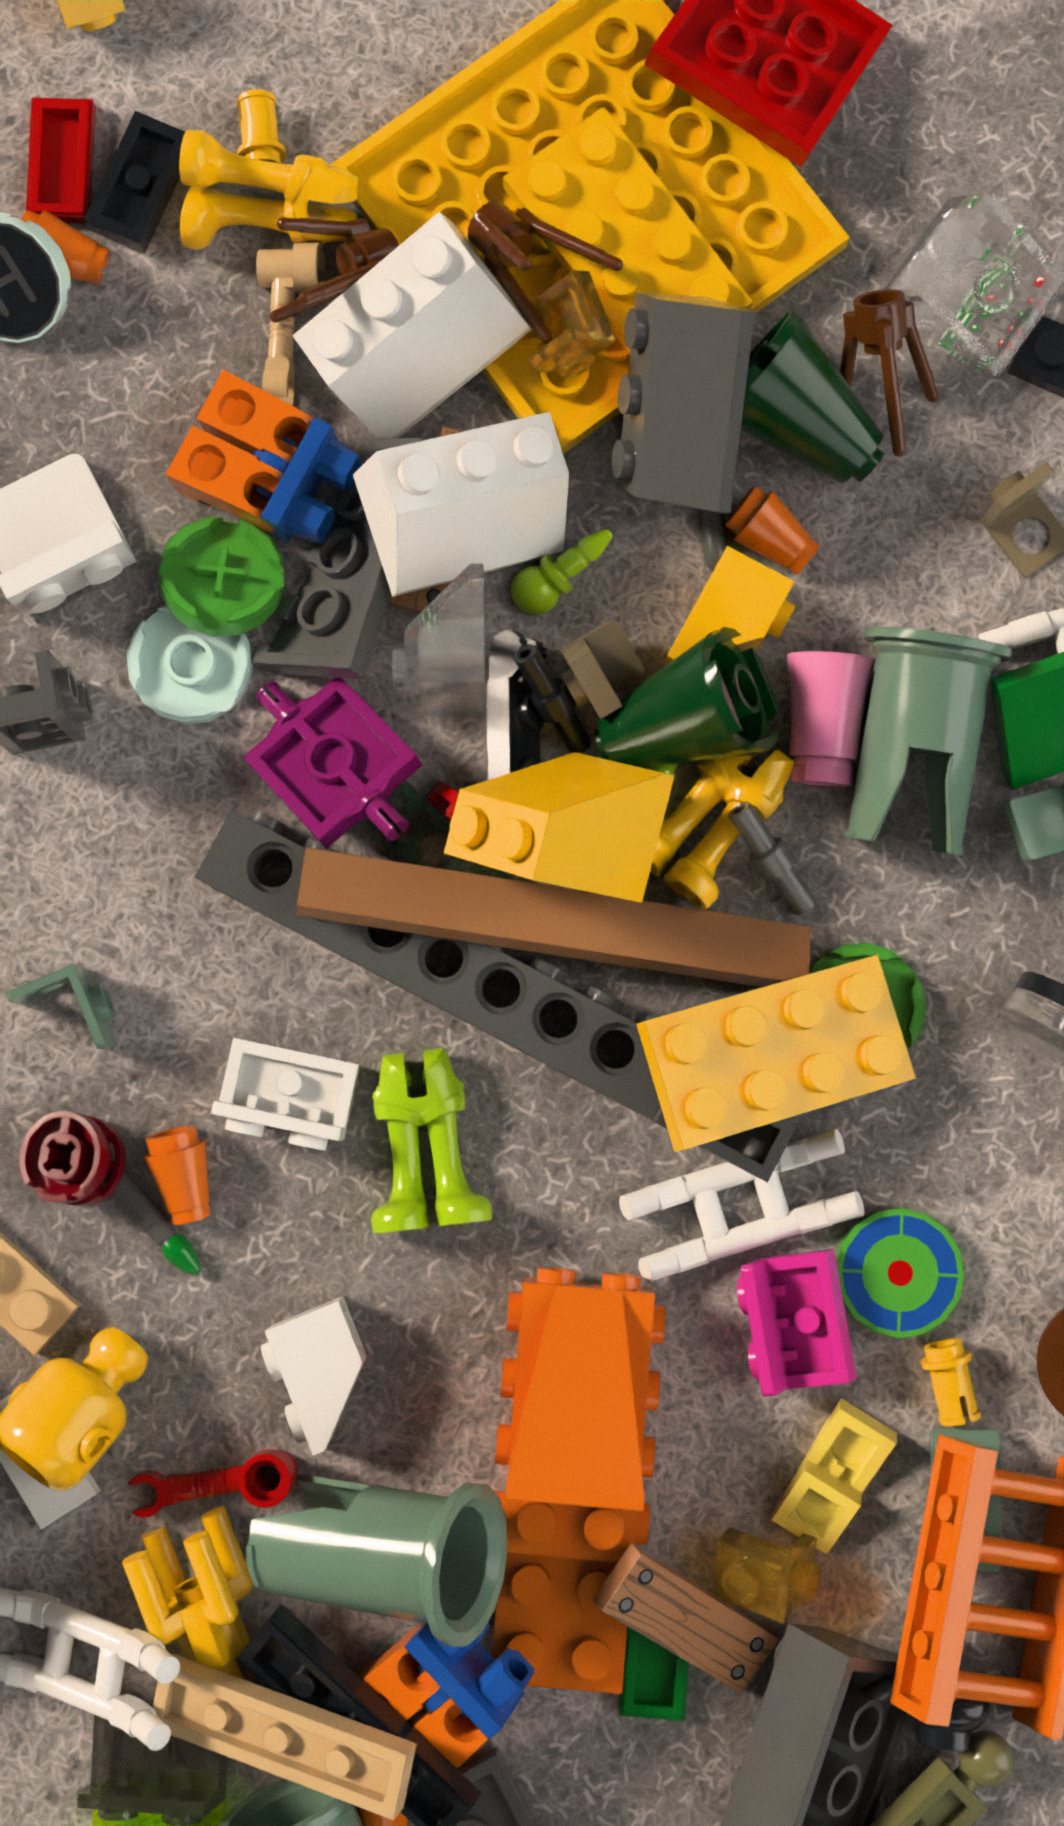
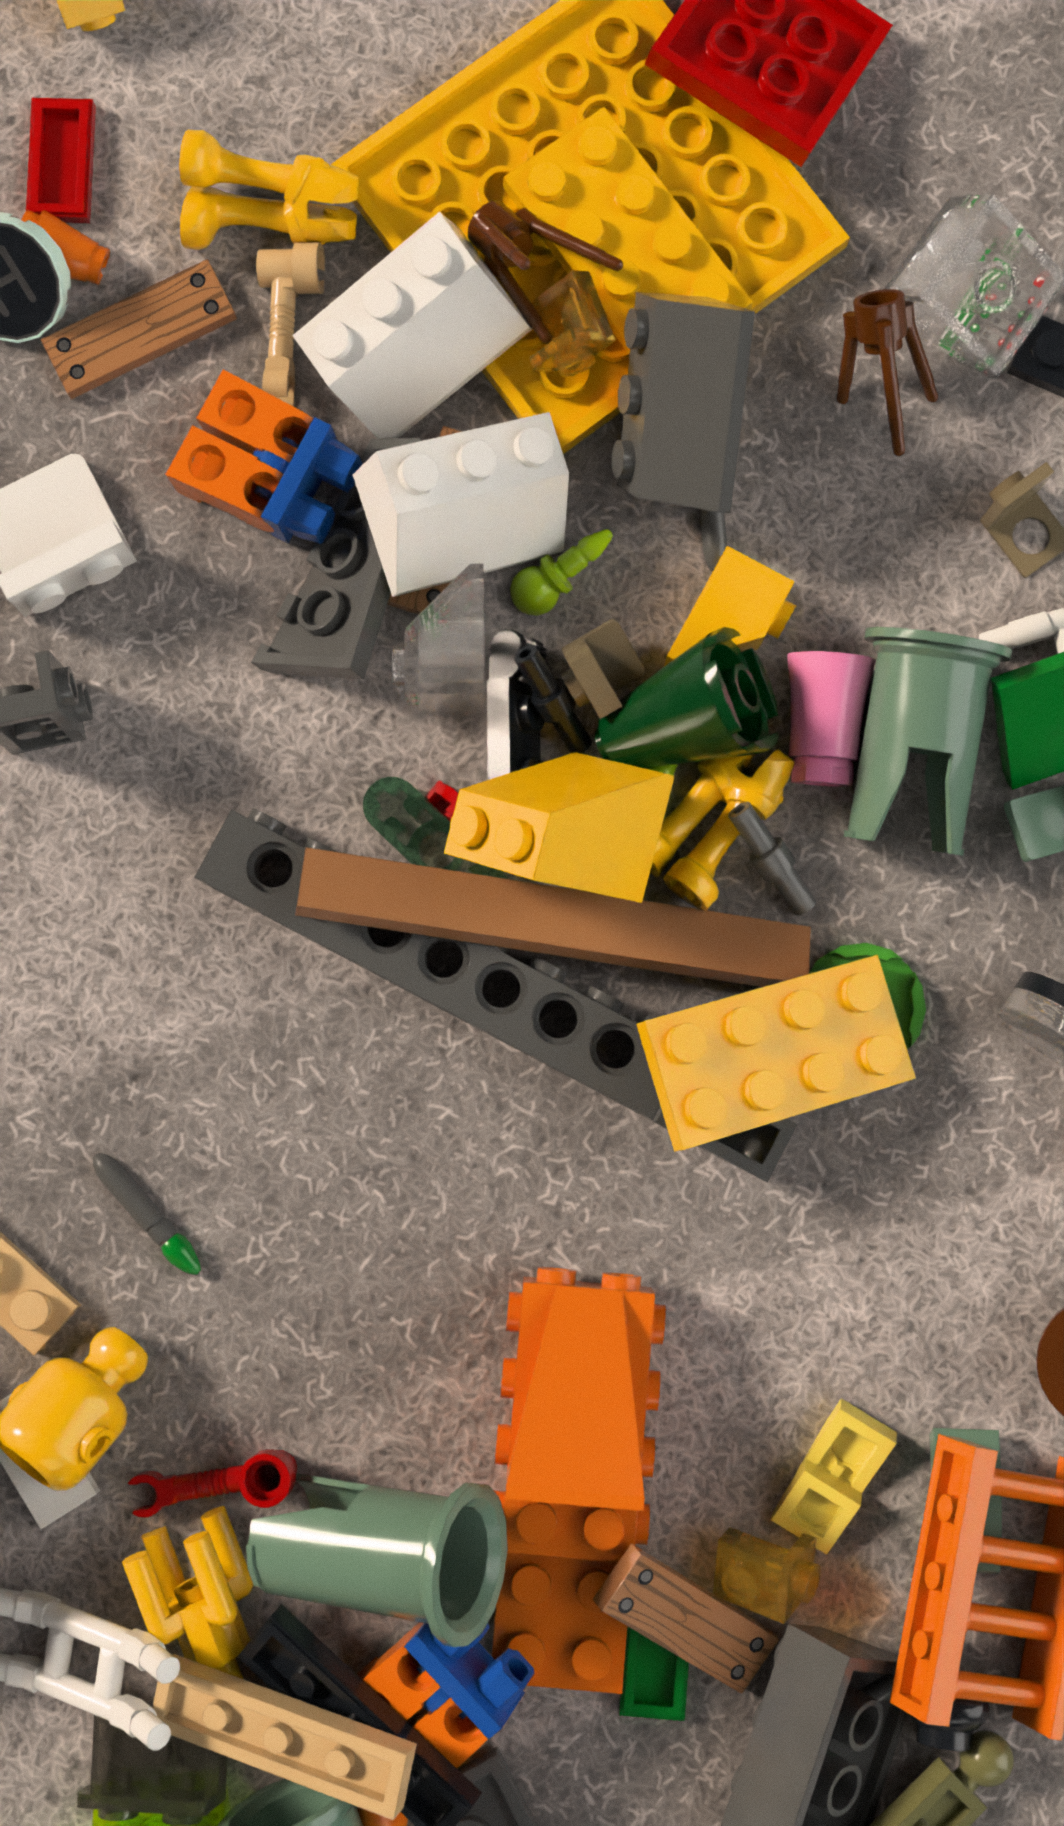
(69, 1158): dark red wheel -> none
(92, 999): sand green bracket -> none
(137, 183): black plate -> none
(139, 329): none -> medium nougat tile
(180, 1172): orange cone -> none
(205, 678): light aqua tile -> none
(221, 576): bright green tile -> none
(259, 126): yellow pin -> none
(286, 1092): white bracket -> none
(320, 1363): white slope -> none
(332, 761): magenta plate -> none
(354, 258): reddish brown plant -> none
(404, 1116): lime piece -> none
(718, 1239): white piece -> none
(771, 530): orange cone -> none
(796, 1321): dark pink bracket -> none
(806, 406): dark green cone -> none
(899, 1272): tile -> none
(951, 1381): yellow pin -> none

